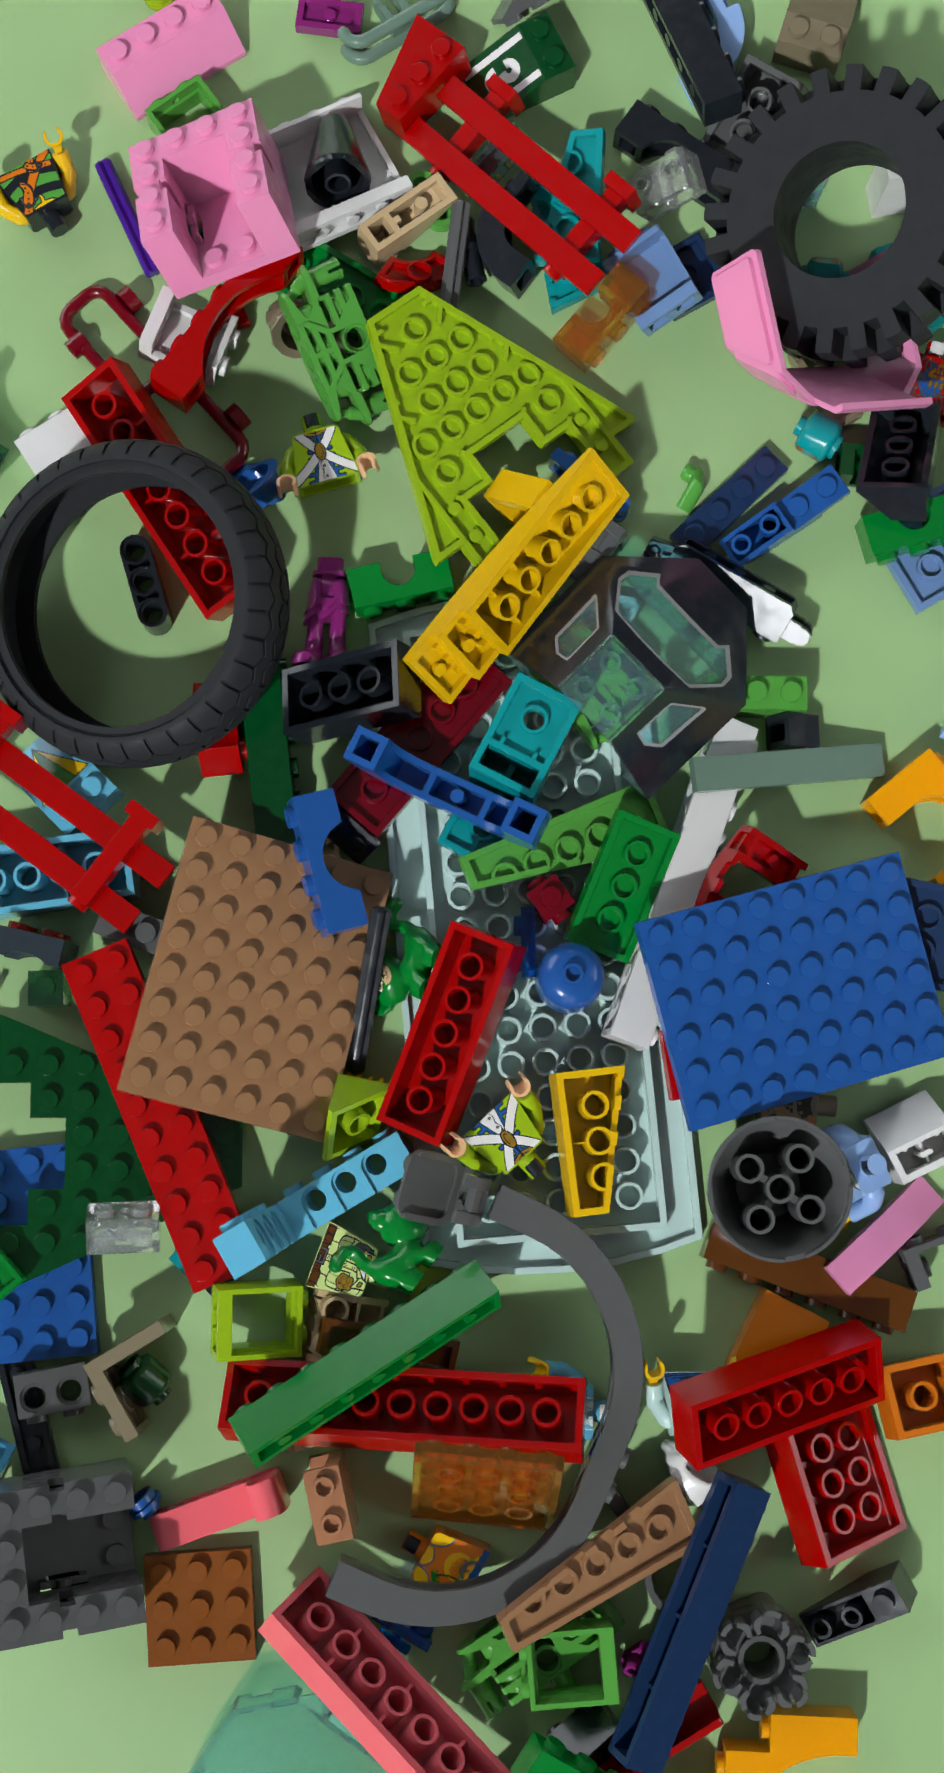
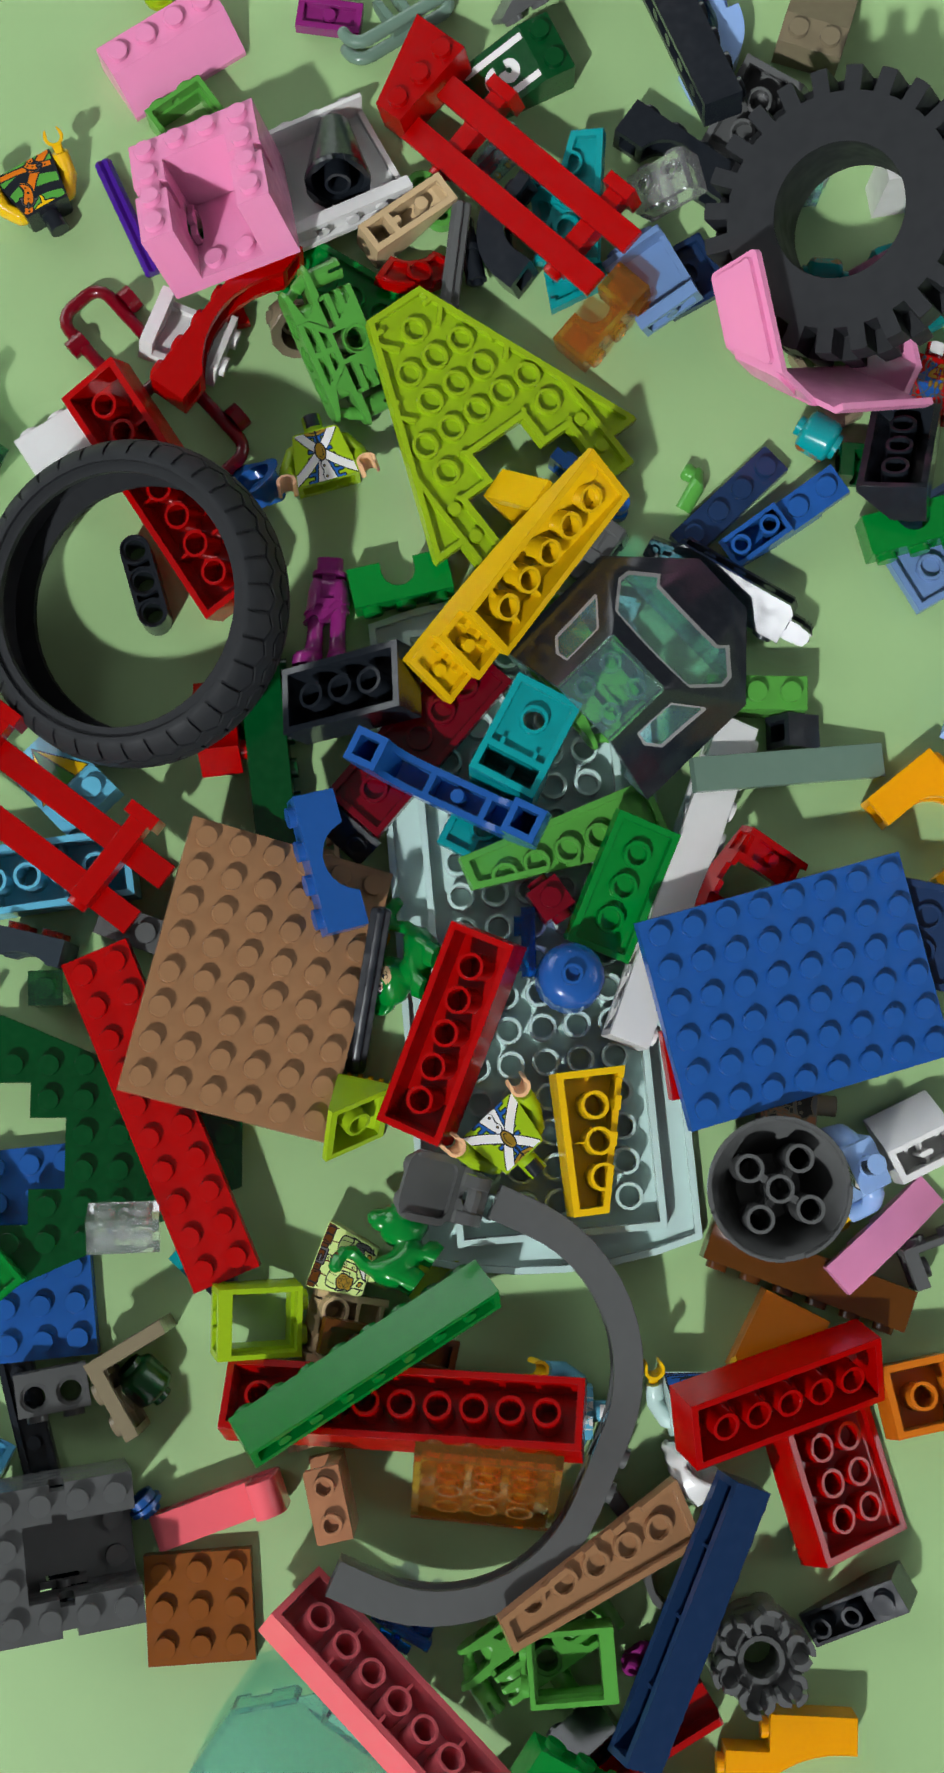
(267, 1231): medium azure brick -> none
(445, 1555): torso -> none

